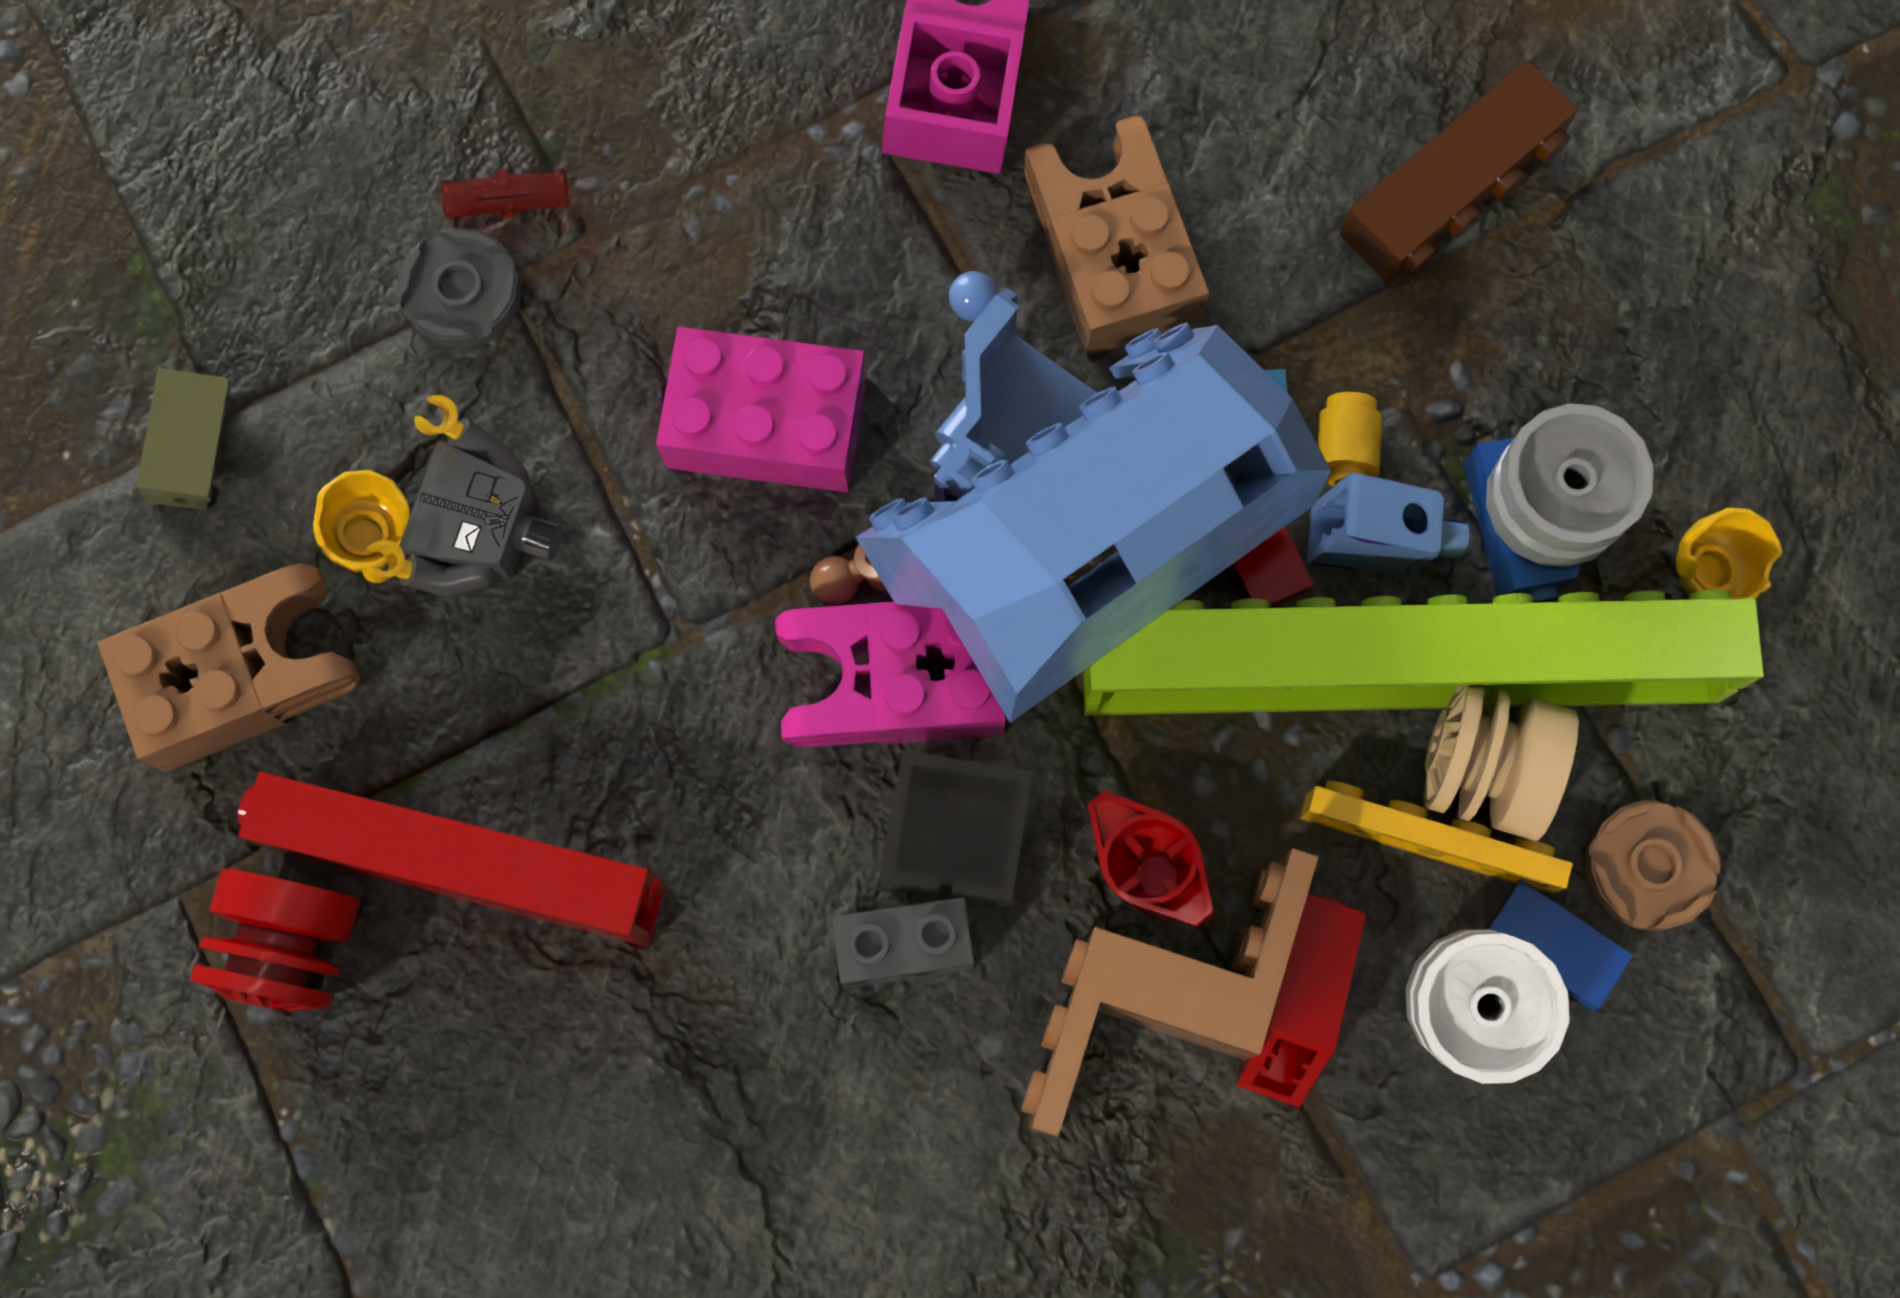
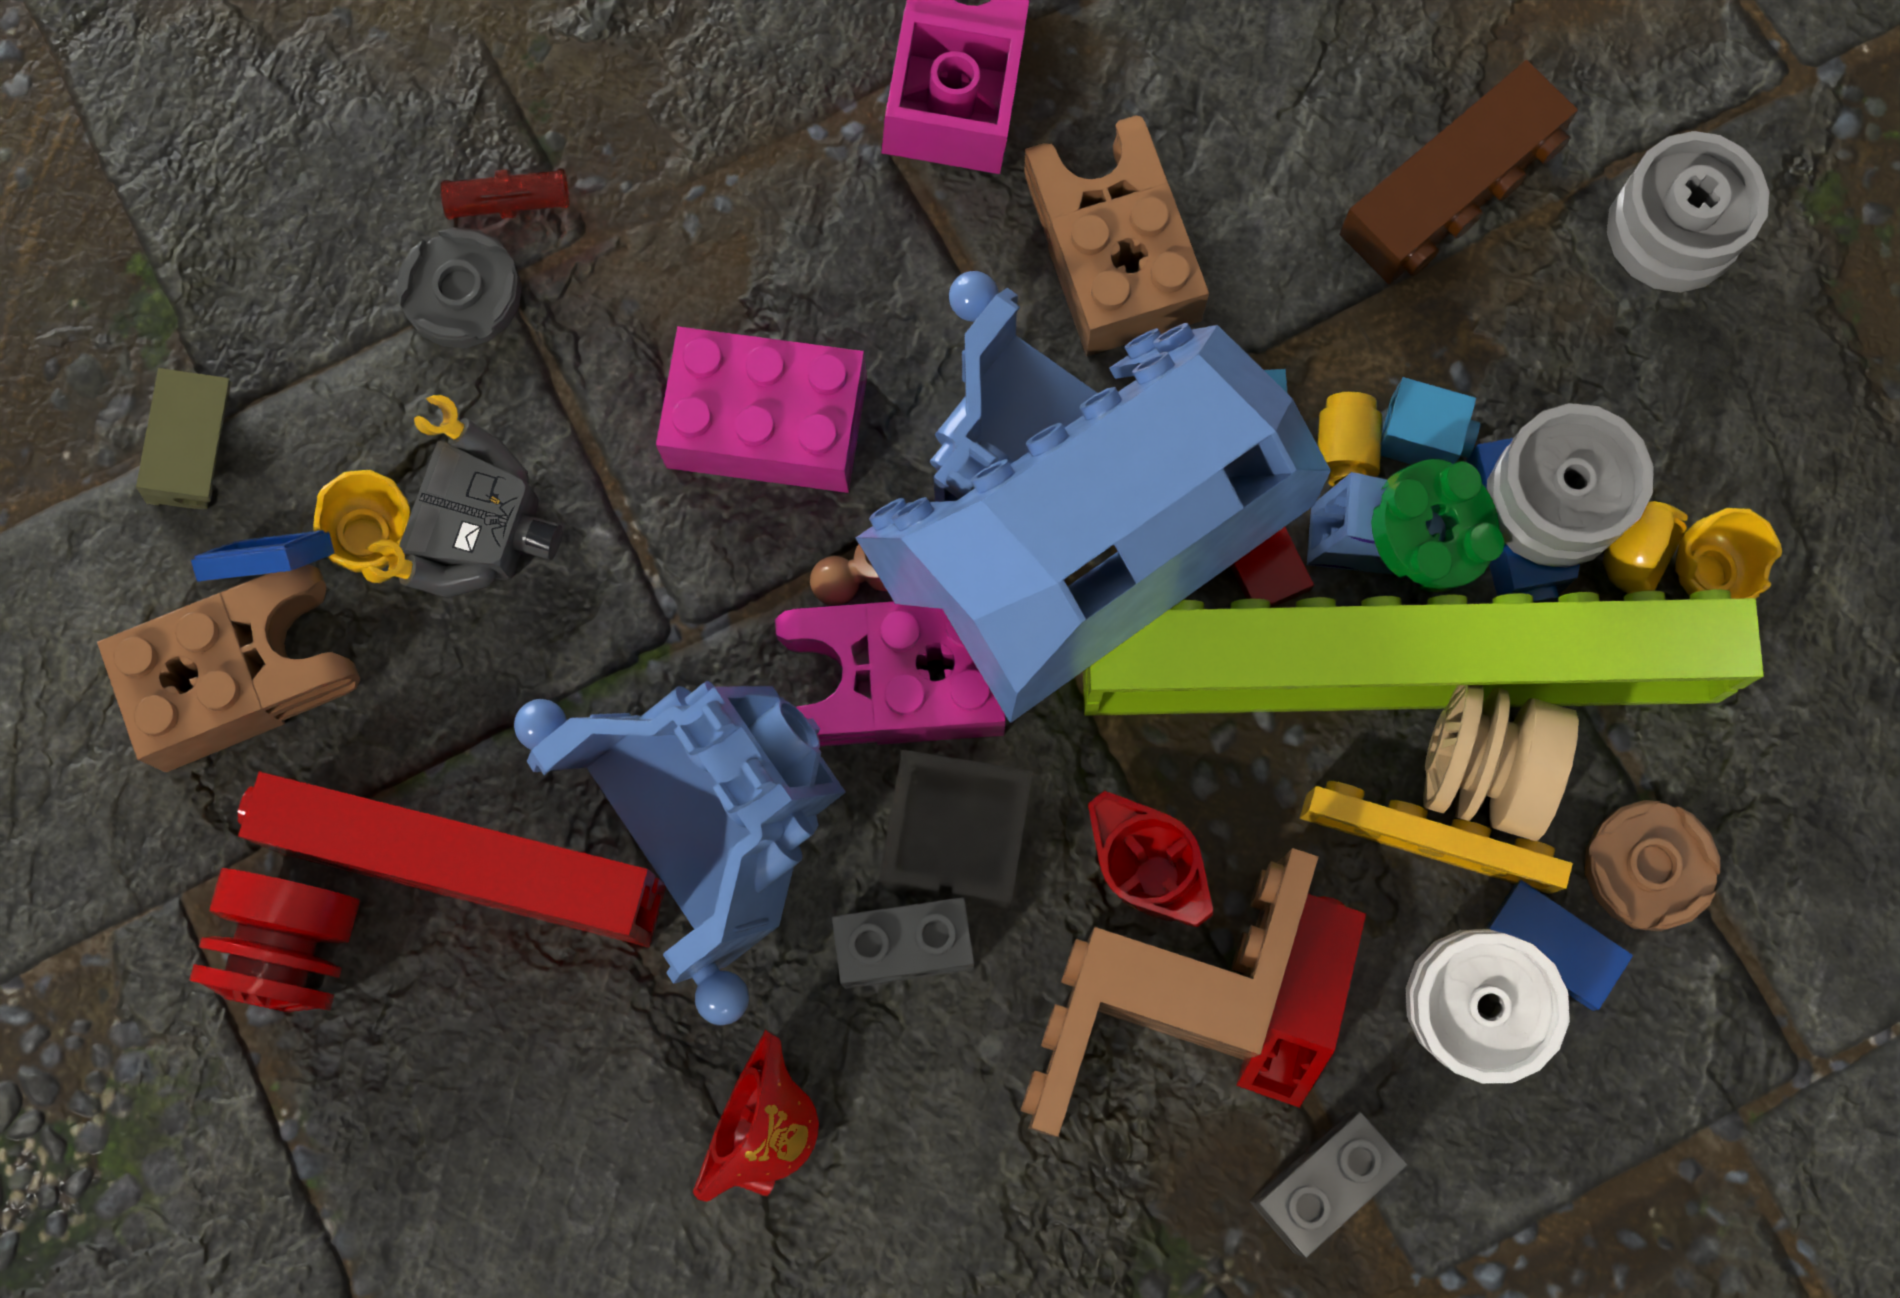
(262, 555): none -> blue tile
(717, 801): none -> medium blue piece
(763, 1129): none -> red hat
(1328, 1183): none -> dark grey brick
(1428, 424): none -> dark azure brick
(1468, 516): none -> green plate
(1645, 549): none -> yellow hair
(1687, 211): none -> light grey wheel

